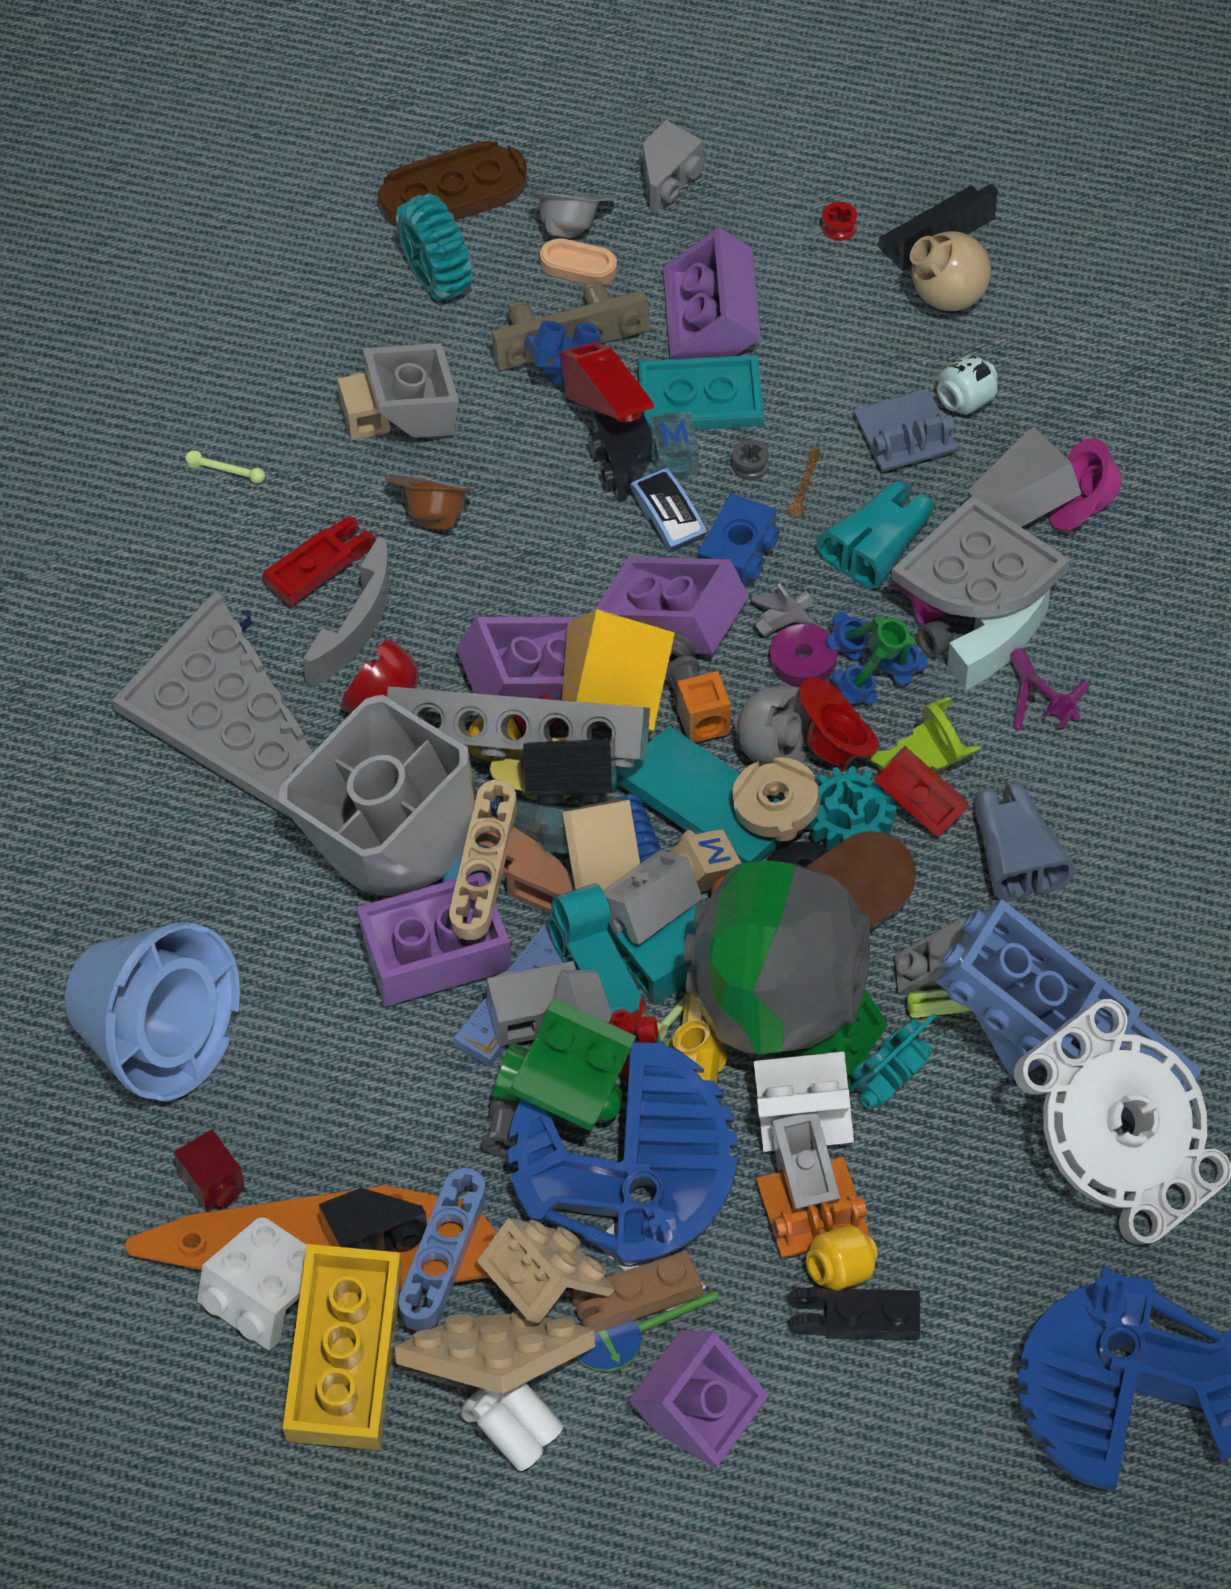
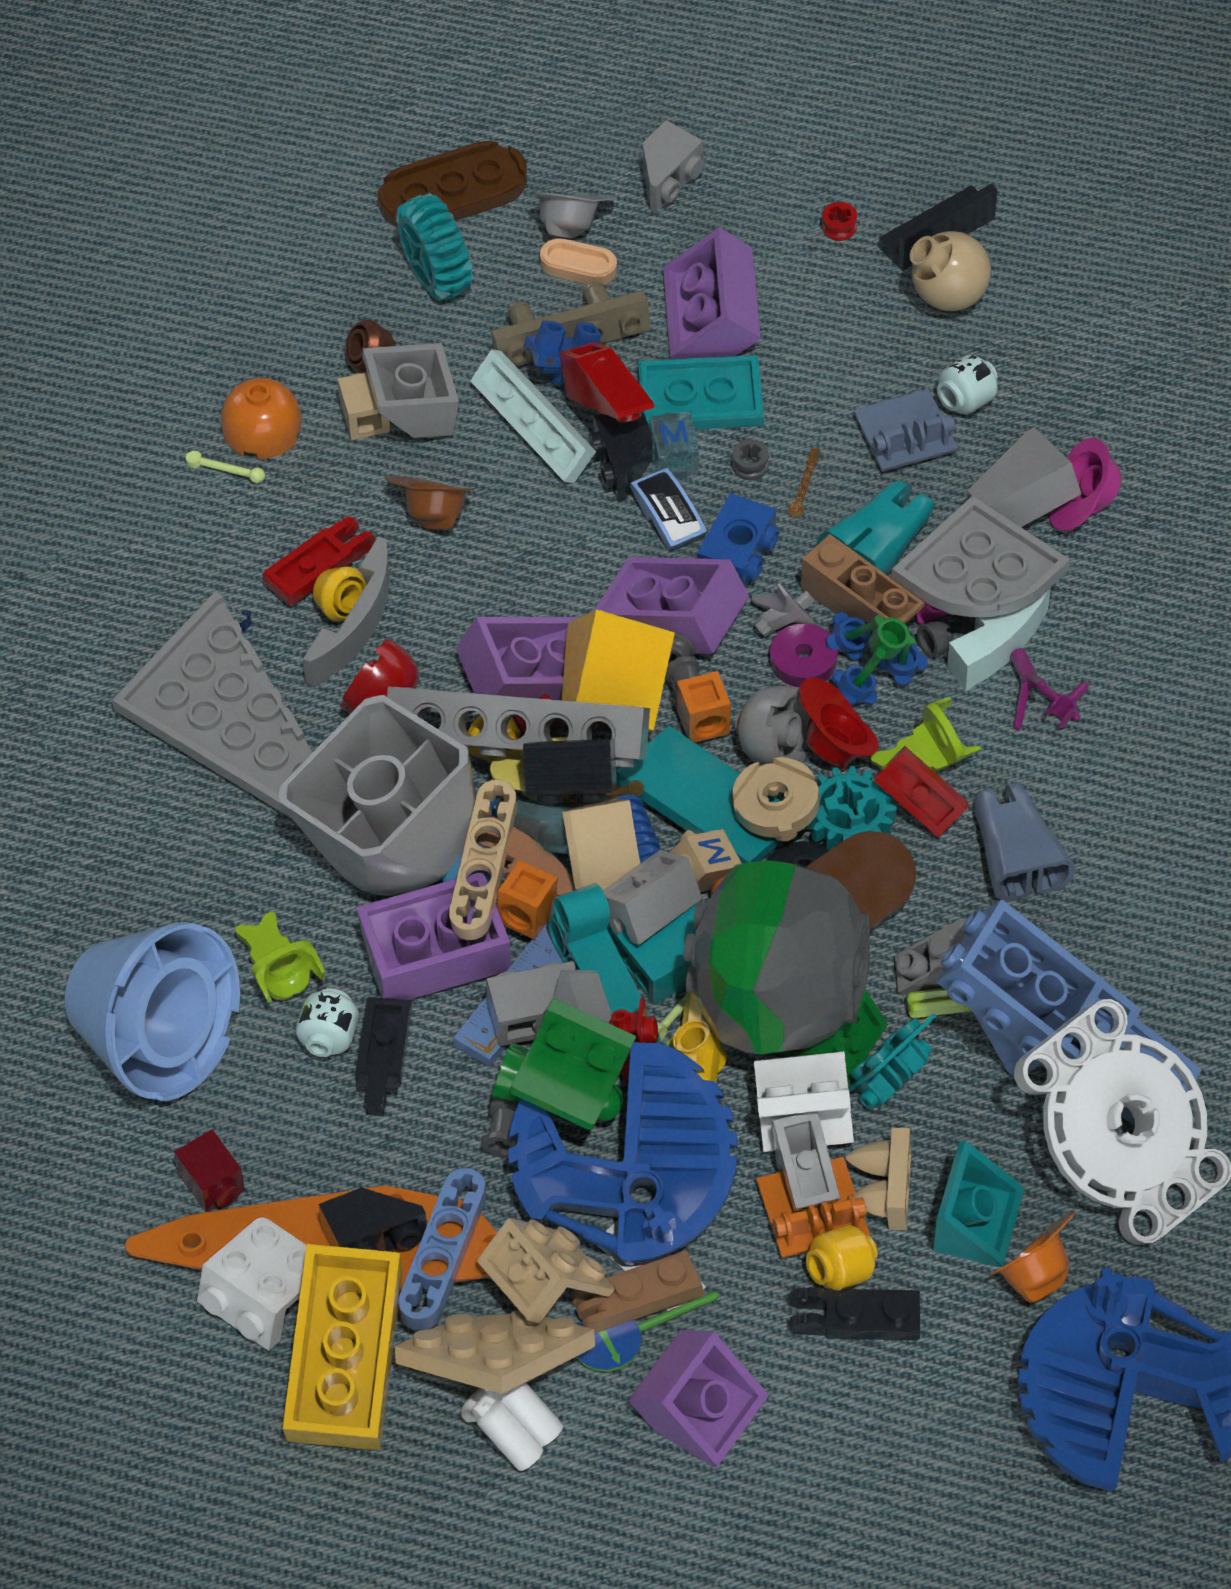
(261, 418): none -> orange cylinder
(278, 965): none -> lime hair
(327, 1022): none -> light aqua head
(338, 591): none -> yellow cone
(365, 335): none -> copper cone
(382, 1050): none -> black hinge
(526, 899): none -> orange brick
(533, 416): none -> light aqua plate
(634, 788): none -> clear orange hinge
(853, 585): none -> medium nougat slope
(890, 1160): none -> tan tile
(977, 1209): none -> teal slope
(1041, 1265): none -> orange piece

